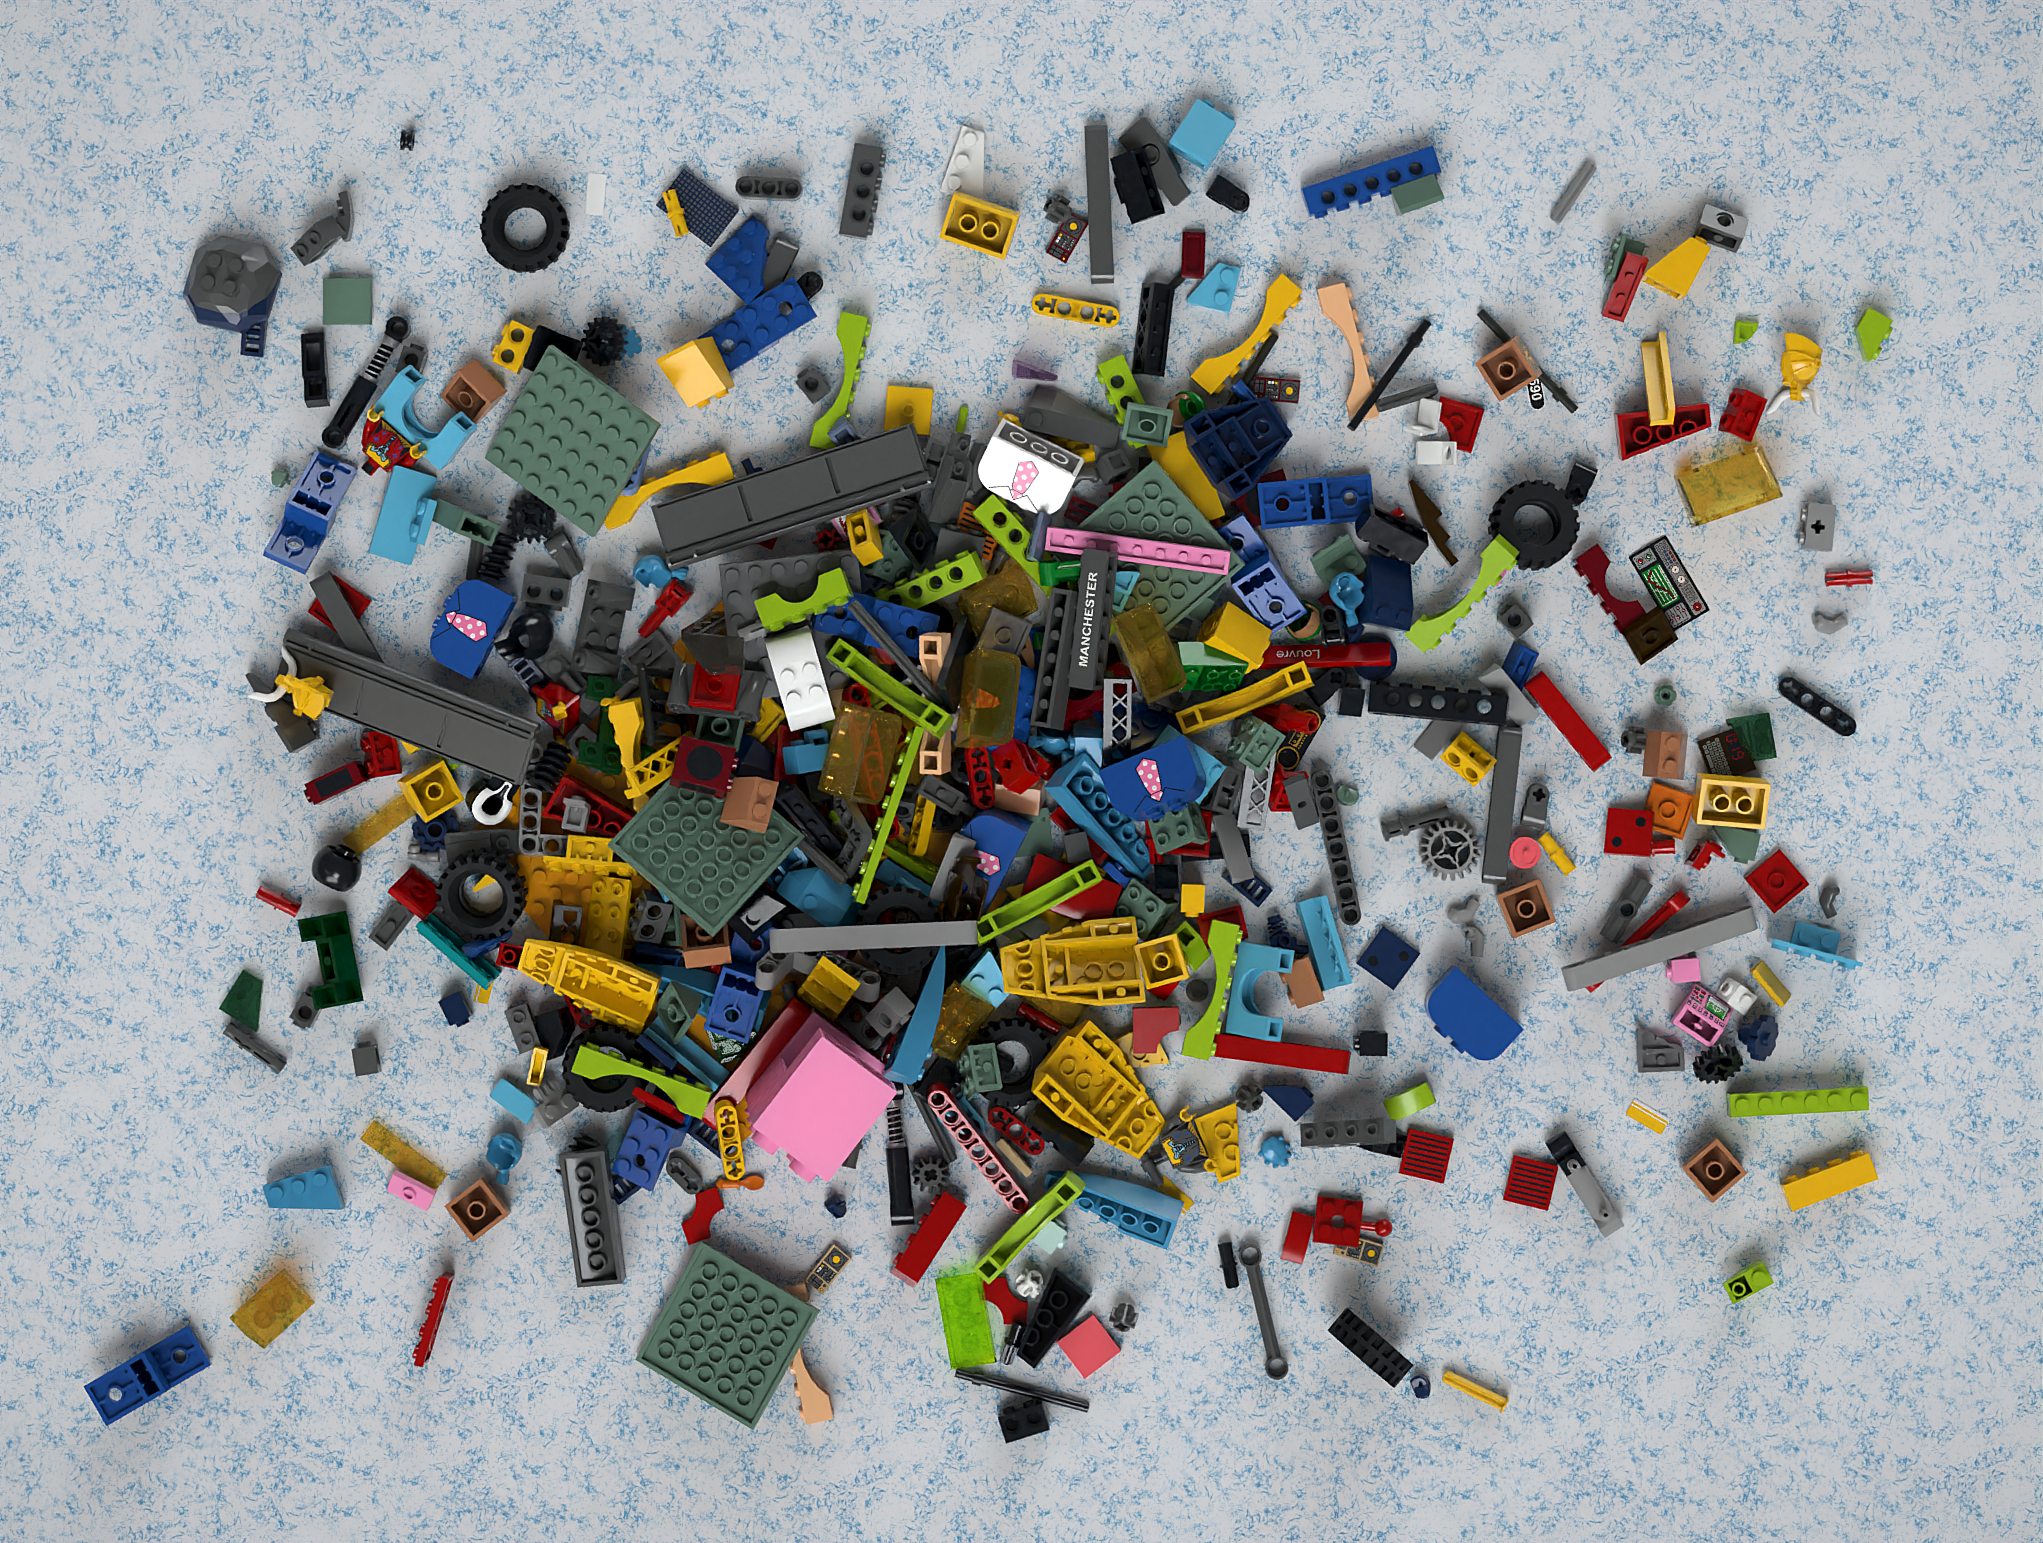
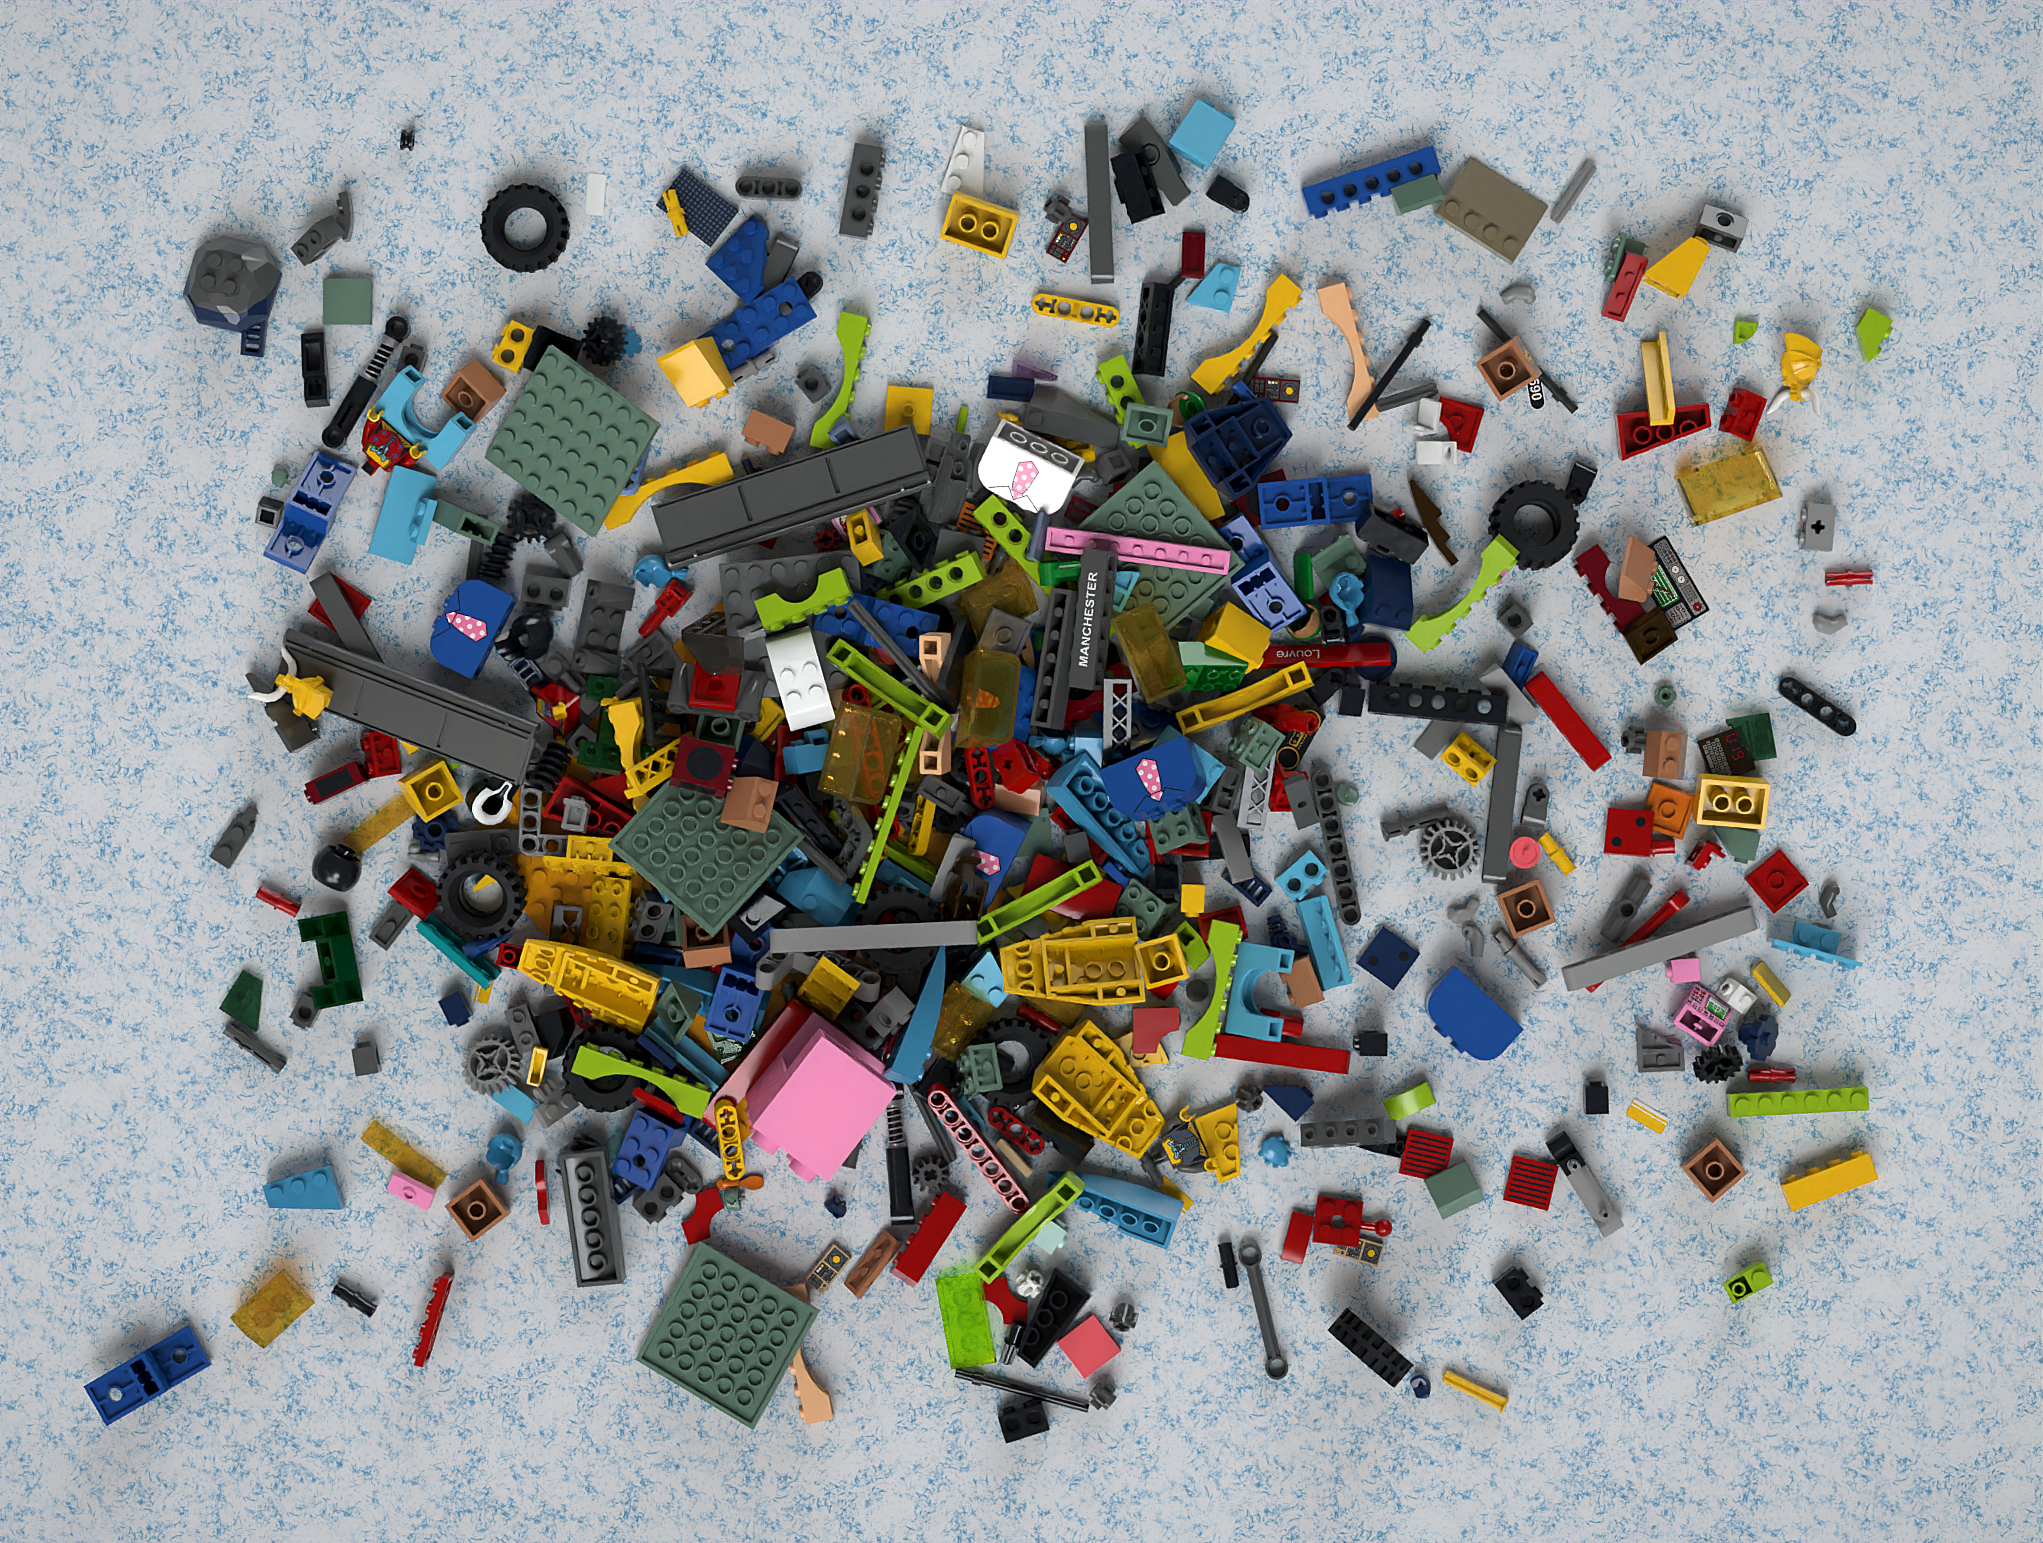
(234, 839): none -> dark grey hinge
(269, 512): none -> black slope
(354, 1299): none -> black pin
(478, 1053): none -> light grey gear
(542, 1192): none -> red tile
(611, 786): none -> red slope
(658, 1197): none -> dark grey brick
(732, 1199): none -> sand green piece
(752, 366): none -> light grey pin
(768, 432): none -> nougat brick
(872, 1264): none -> nougat plate
(1010, 388): none -> dark blue tile
(1102, 1396): none -> dark grey gear
(1292, 1024): none -> red piece
(1297, 870): none -> medium azure brick
(1303, 576): none -> green slope
(1453, 1189): none -> sand green slope
(1491, 211): none -> dark tan piece
(1514, 1295): none -> black brick
(1519, 958): none -> light grey pin
(1520, 292): none -> light grey arm
(1595, 1098): none -> black brick
(1637, 571): none -> nougat slope
(1771, 1075): none -> red pin

